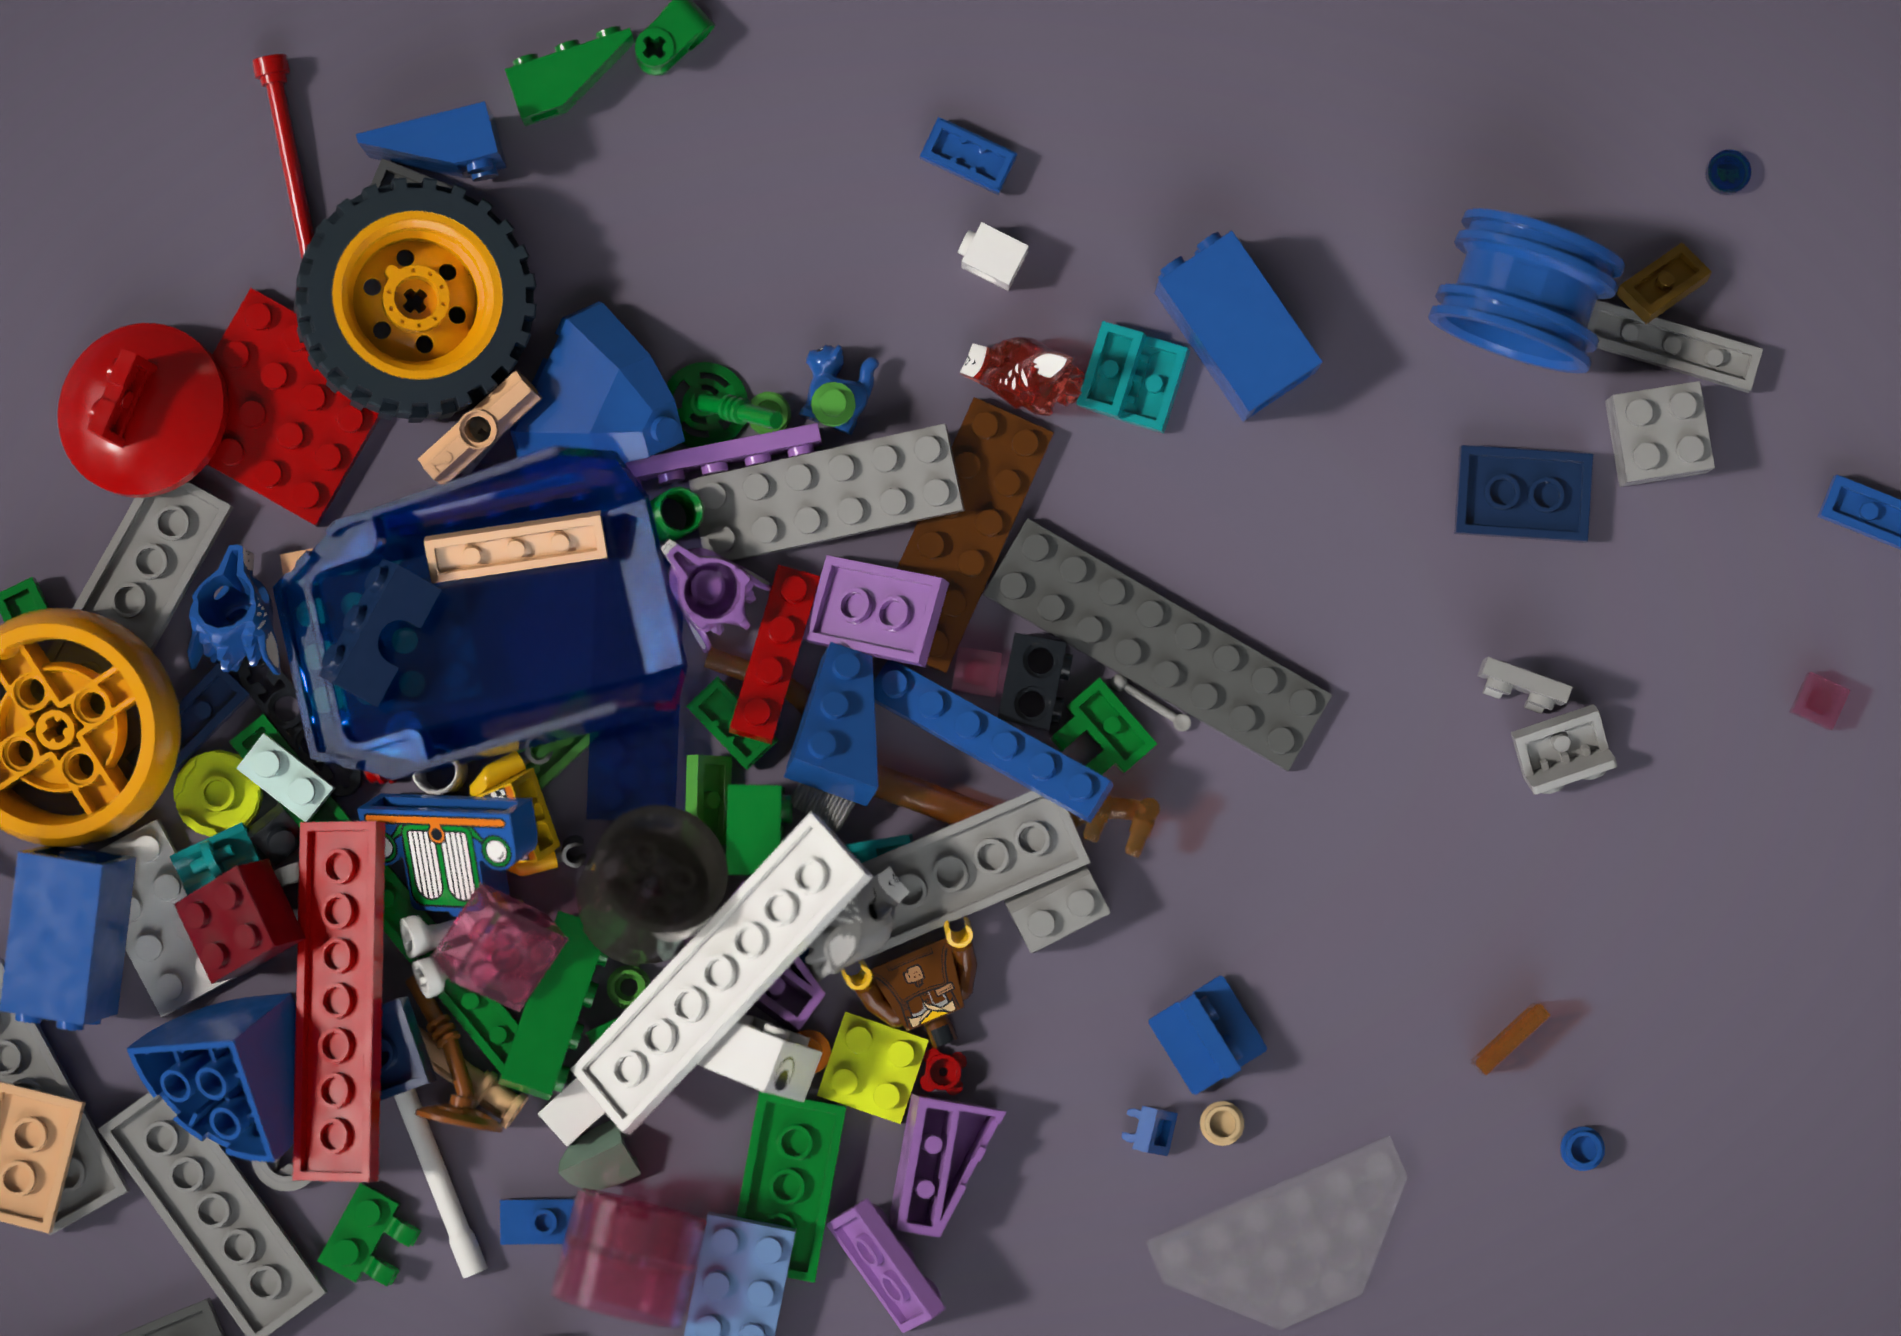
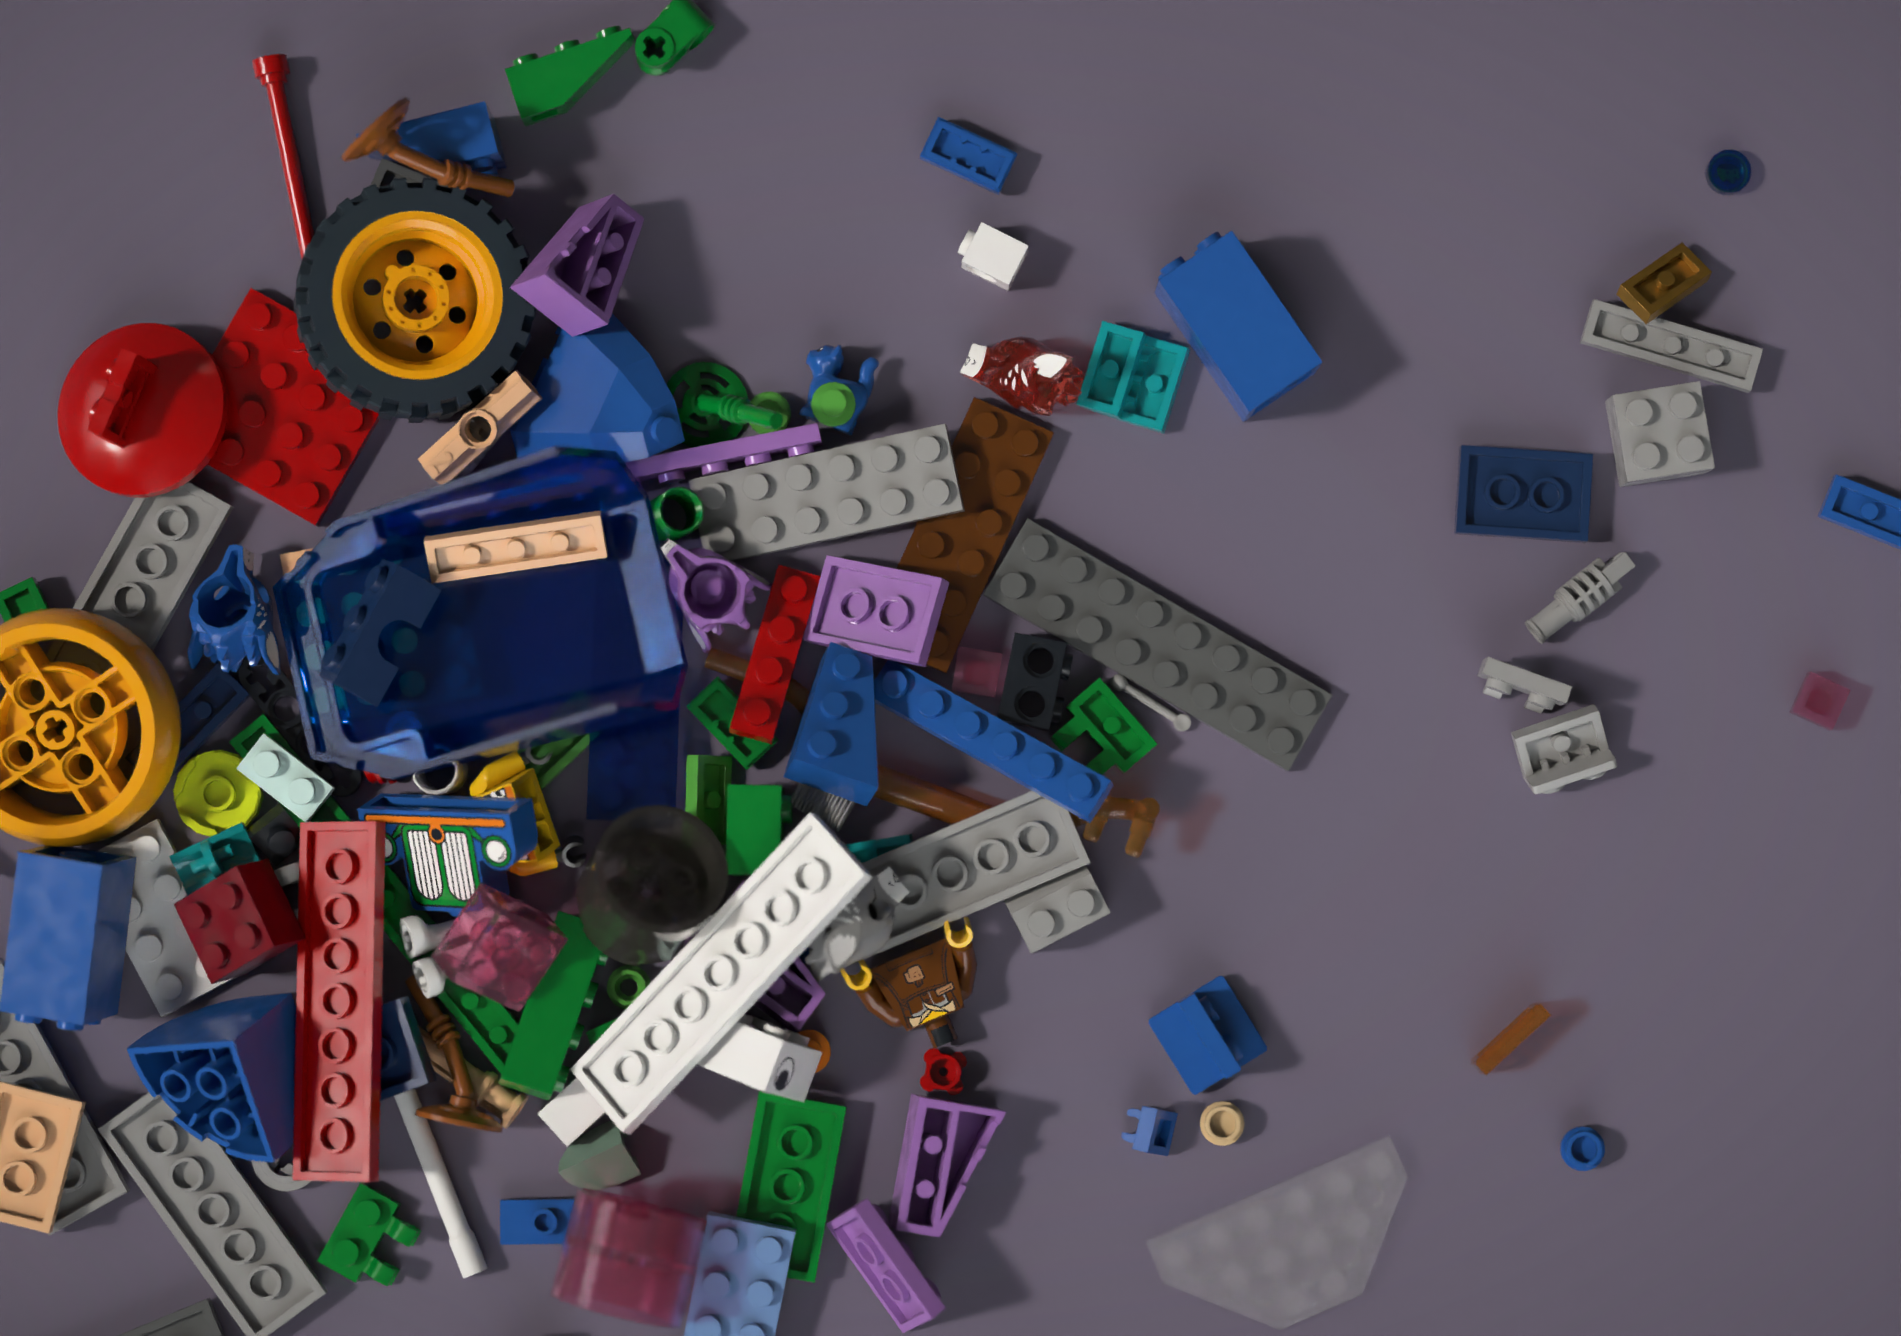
(384, 138): none -> dark orange dish
(583, 266): none -> medium lavender wedge
(872, 1067): neon yellow plate -> none
(1526, 290): blue wheel -> none
(1580, 595): none -> light grey hinge

